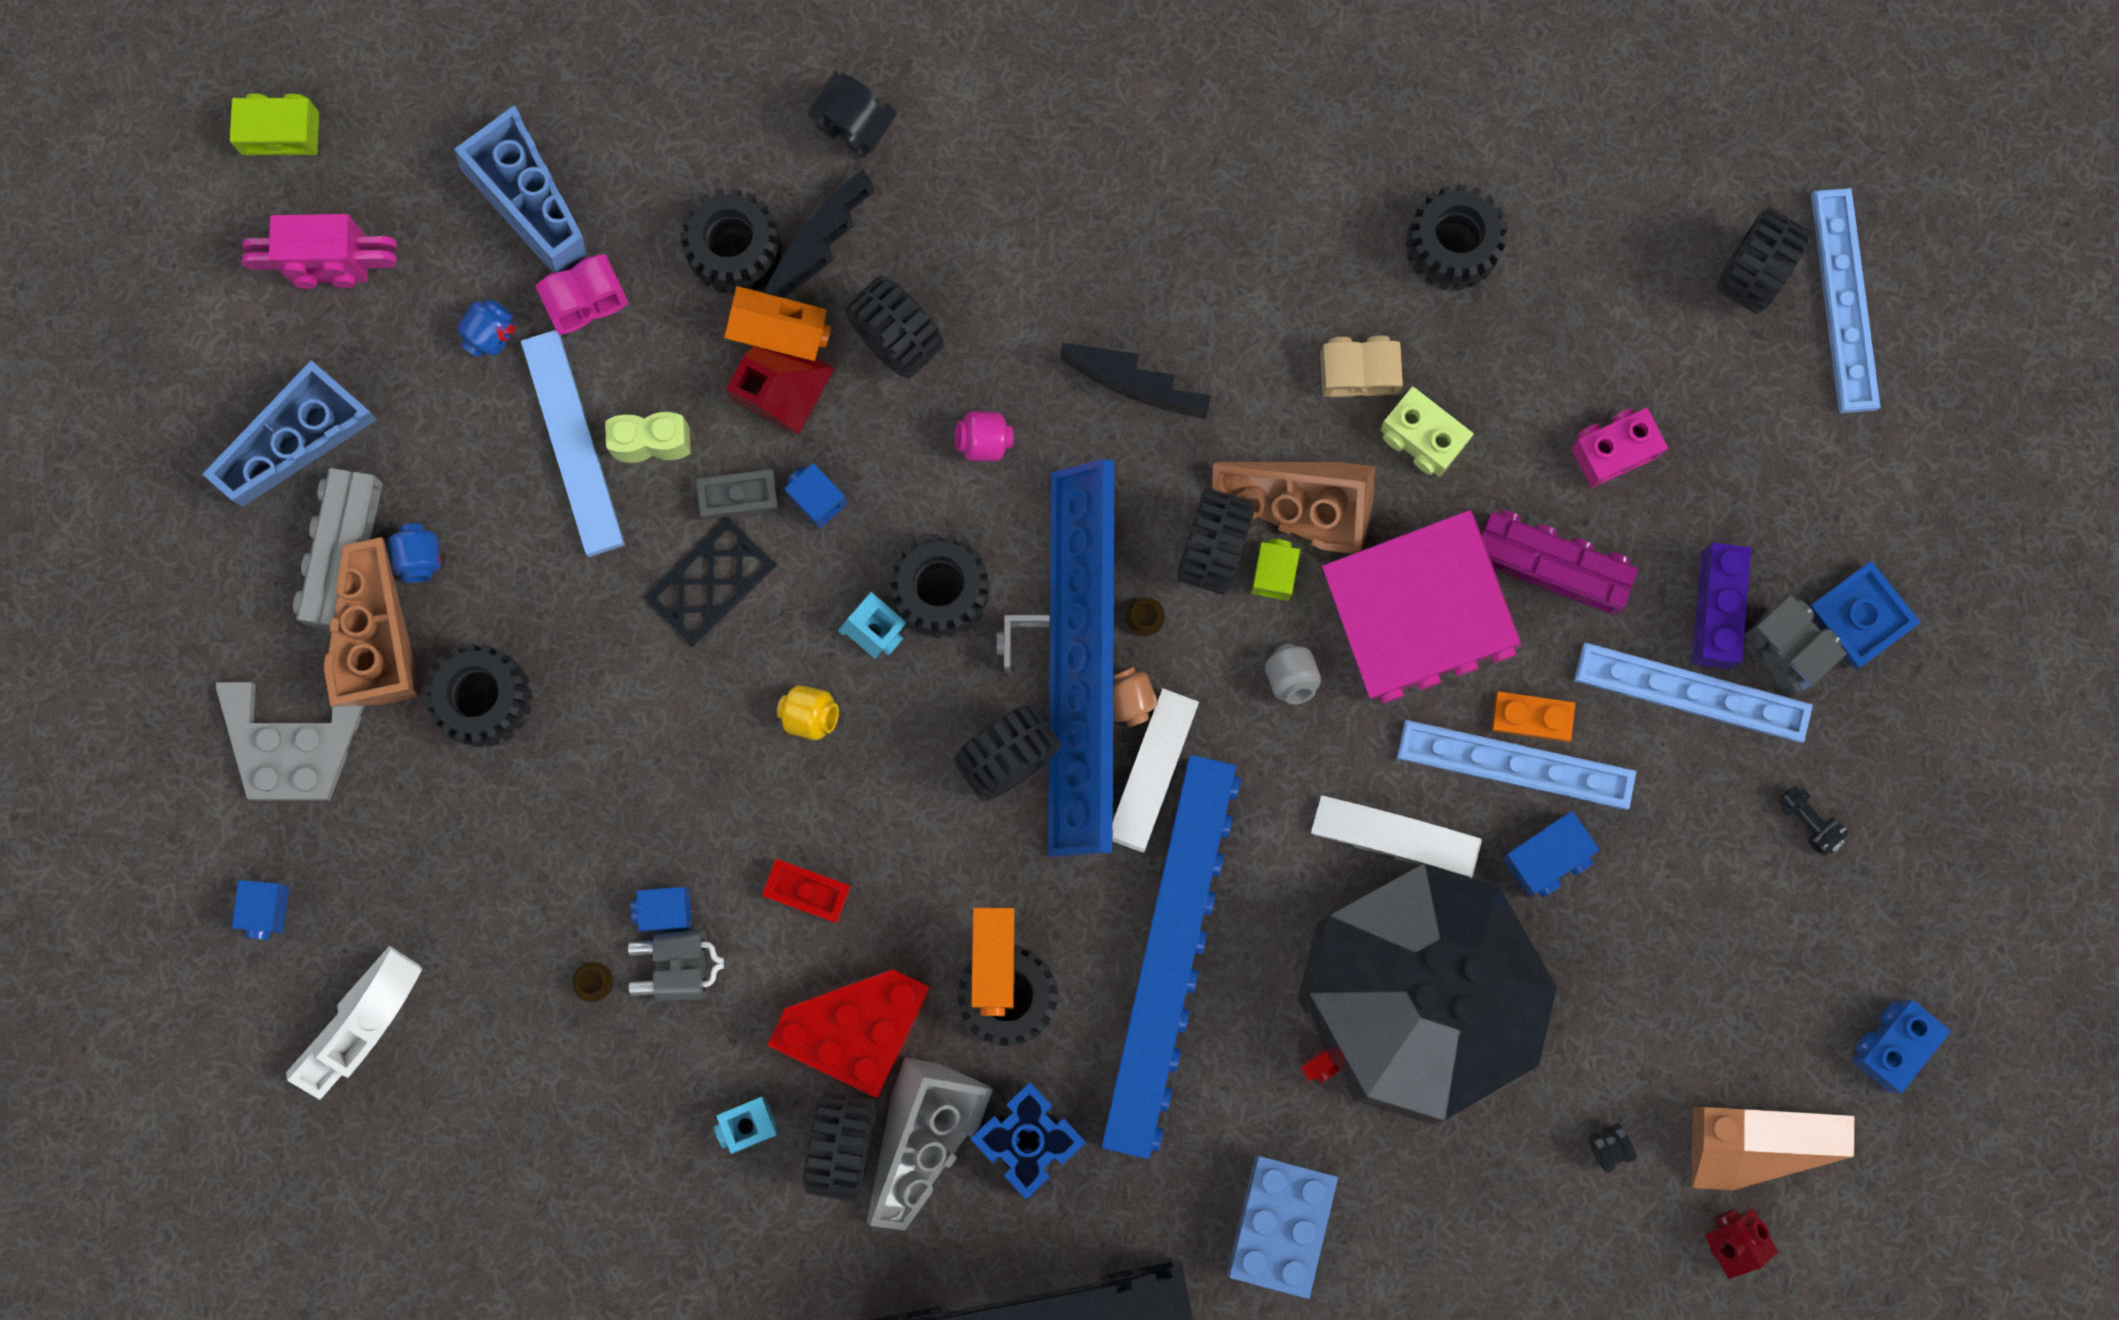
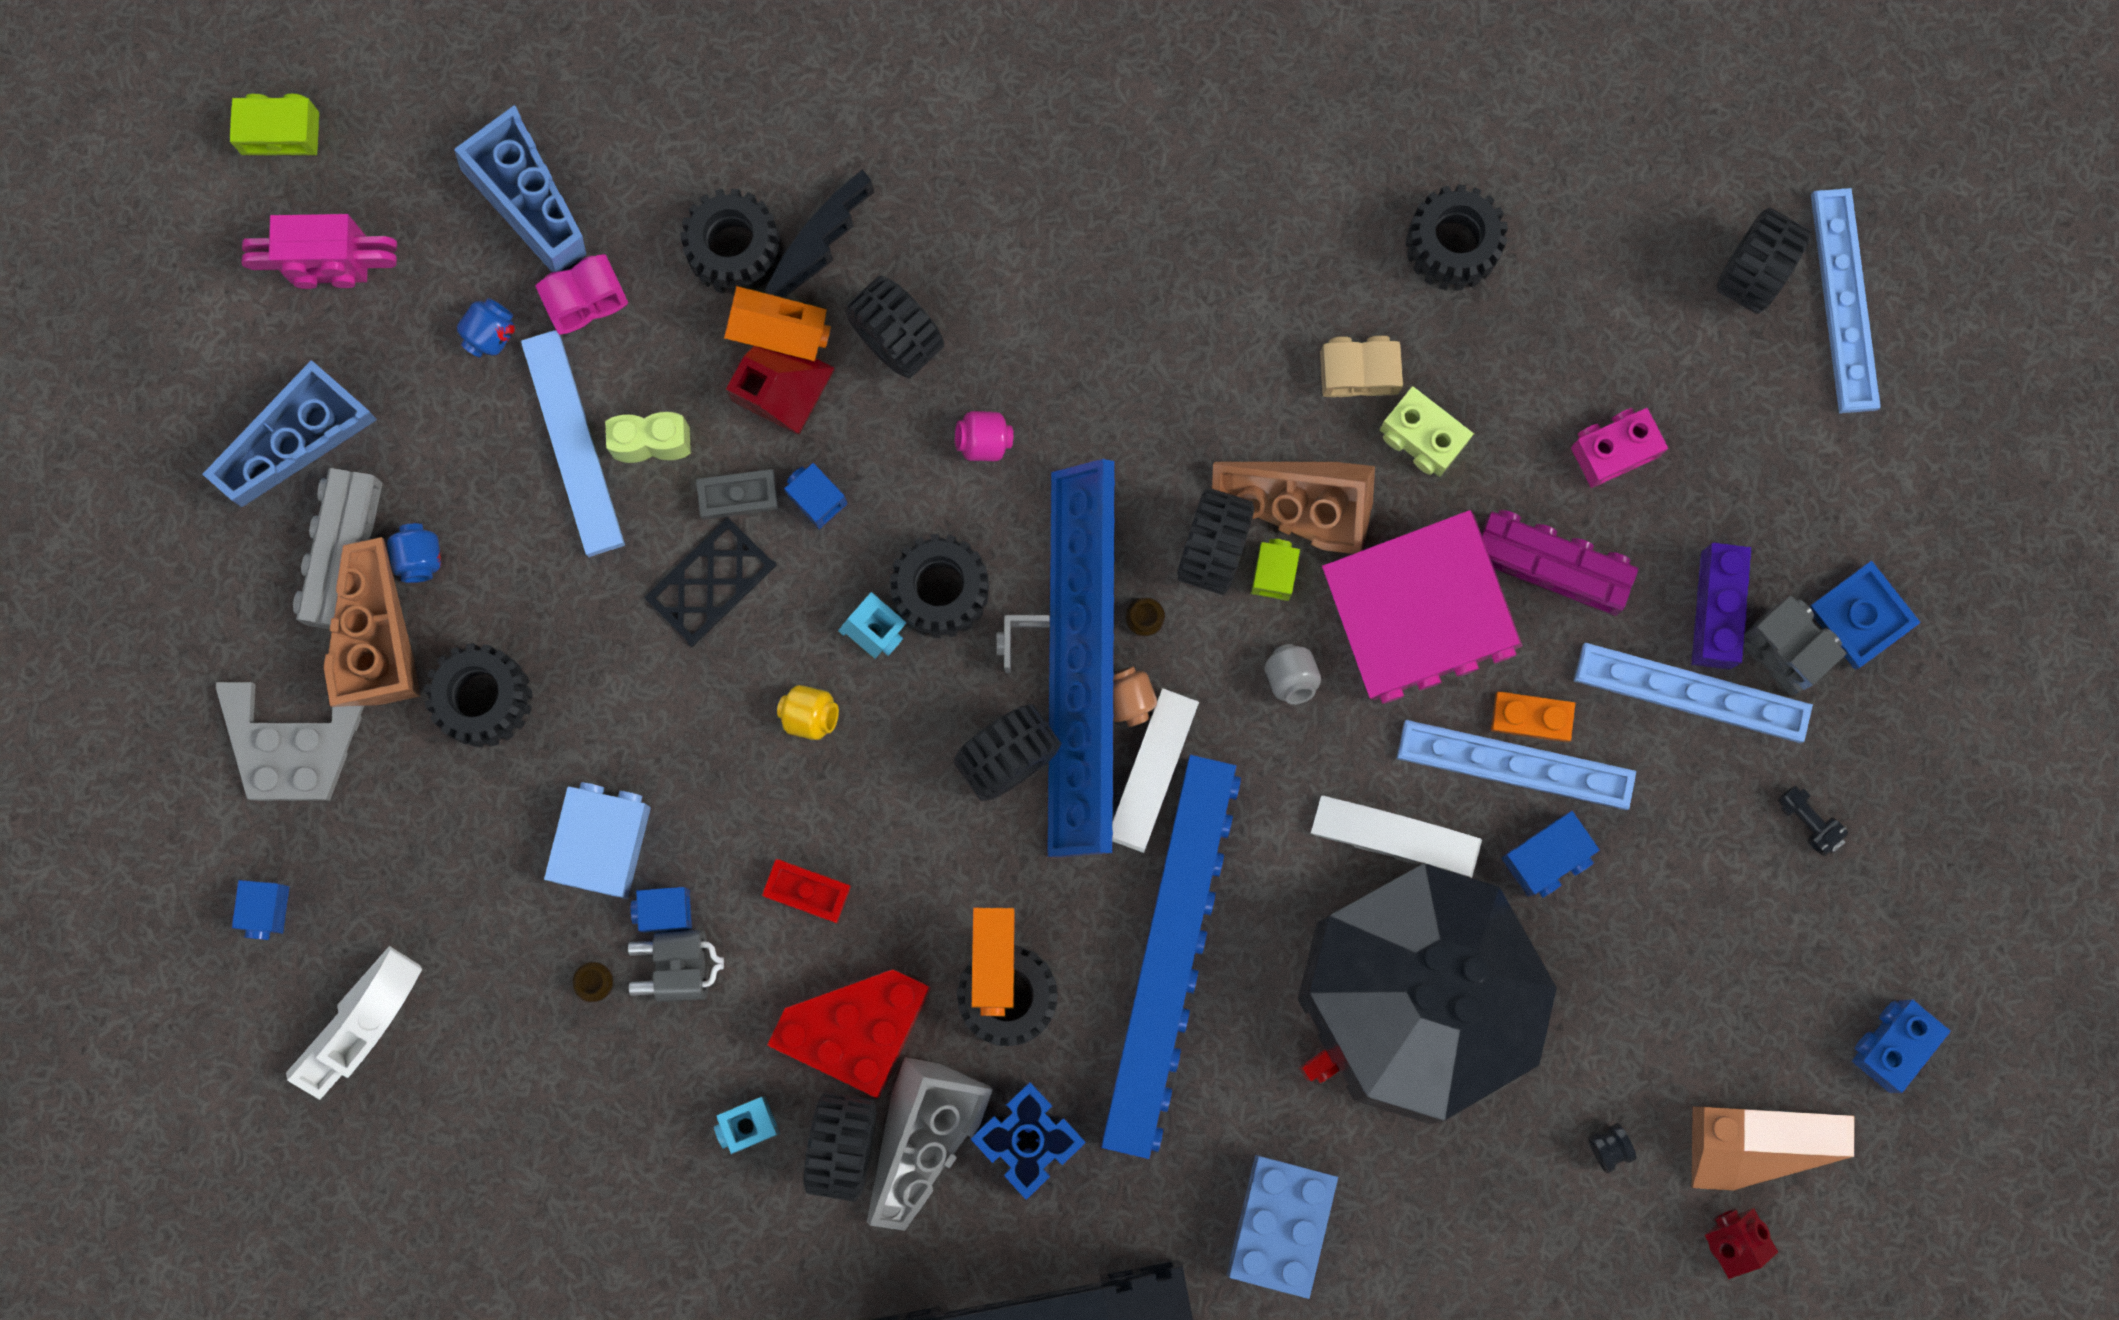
(598, 840): none -> light blue brick
(852, 113): black brick -> none
(1120, 373): black slope -> none

